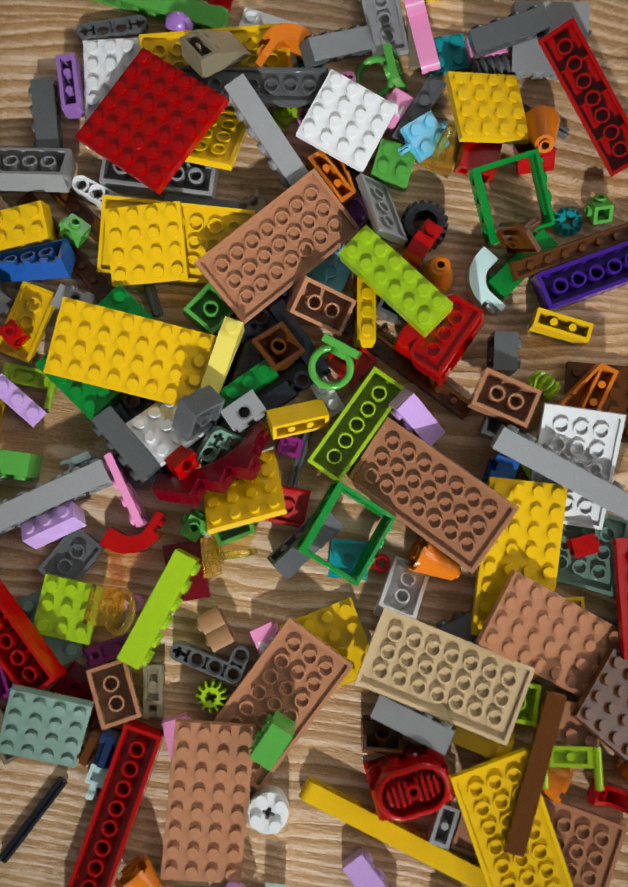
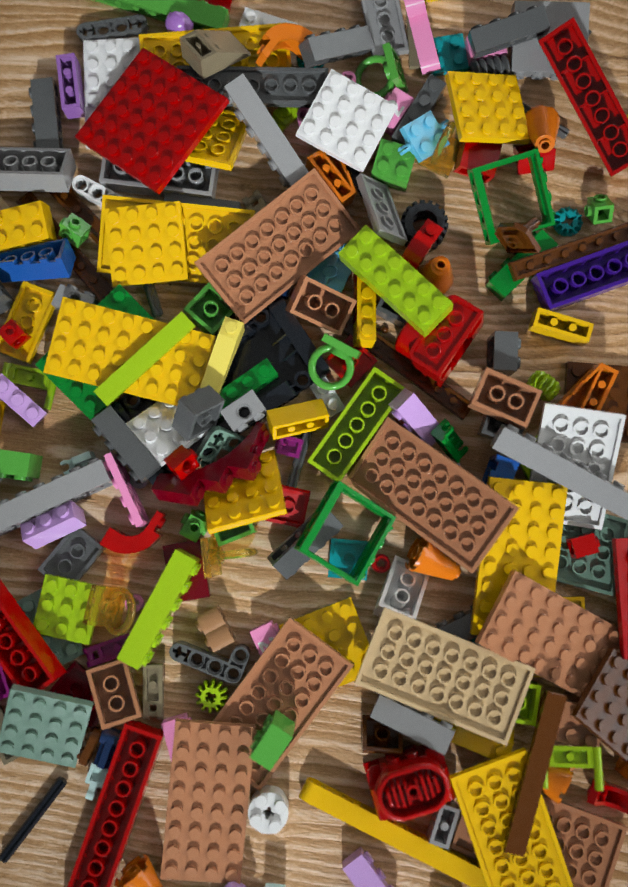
(144, 358): none -> lime tile
(278, 346): reddish brown slope -> none
(358, 212): medium lavender hair -> none
(449, 440): none -> green hinge
(477, 285): light aqua arch -> none

